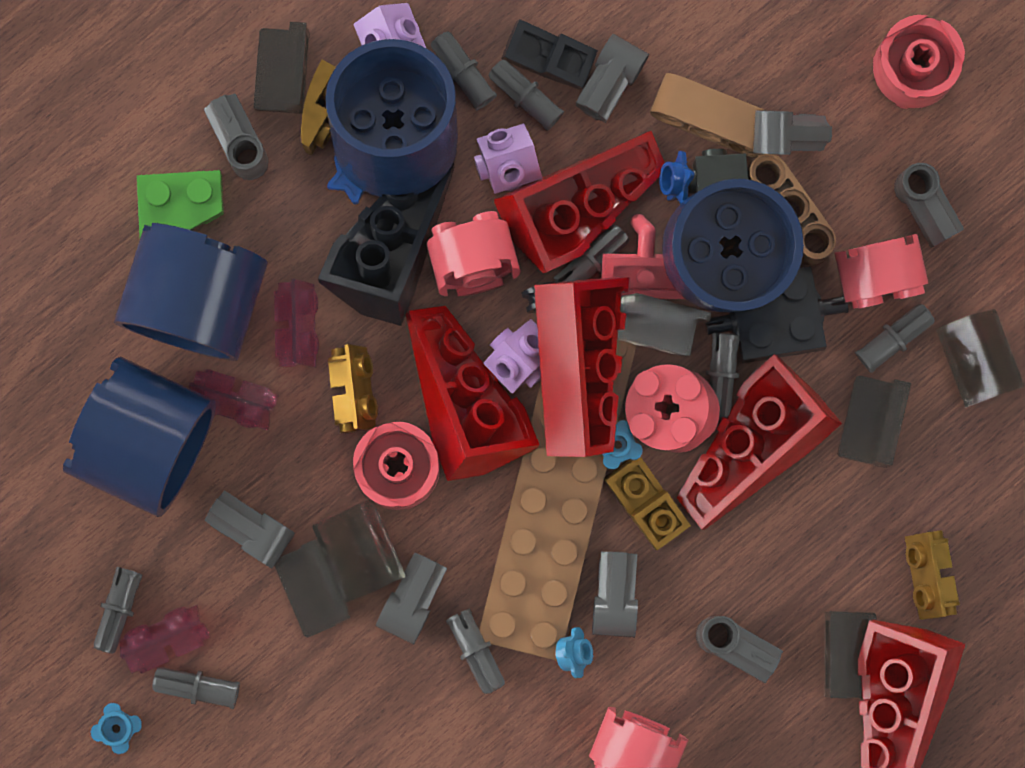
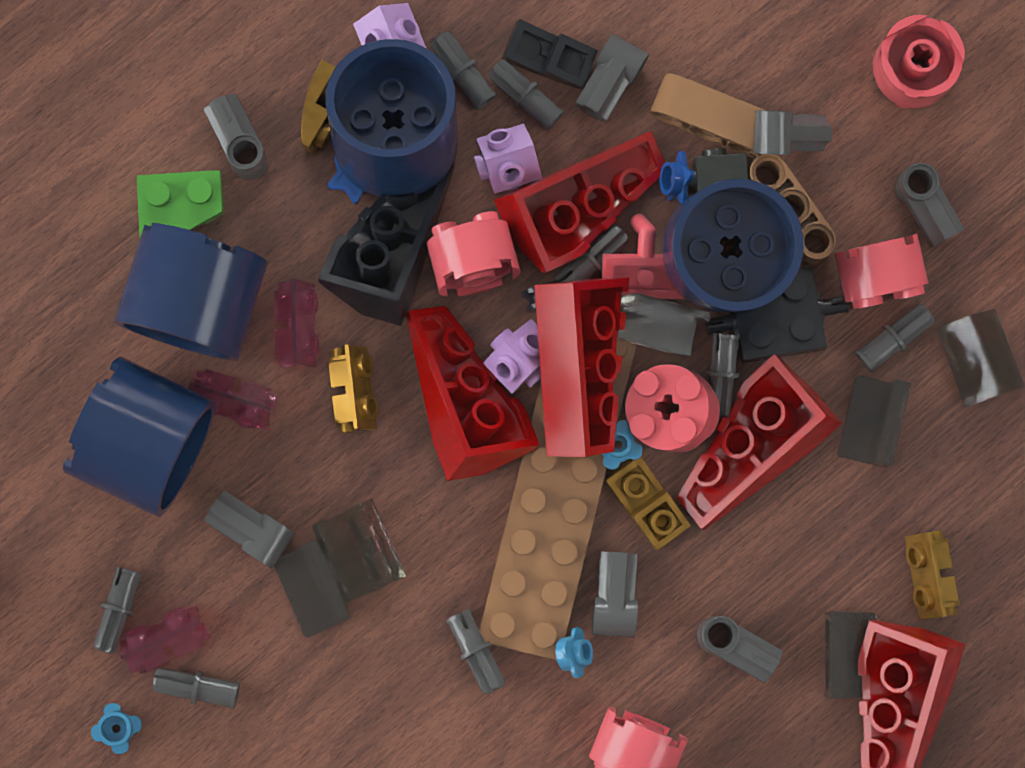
(282, 69): clear smoke panel -> none
(390, 442): coral brick -> none
(408, 606): dark grey piece -> none

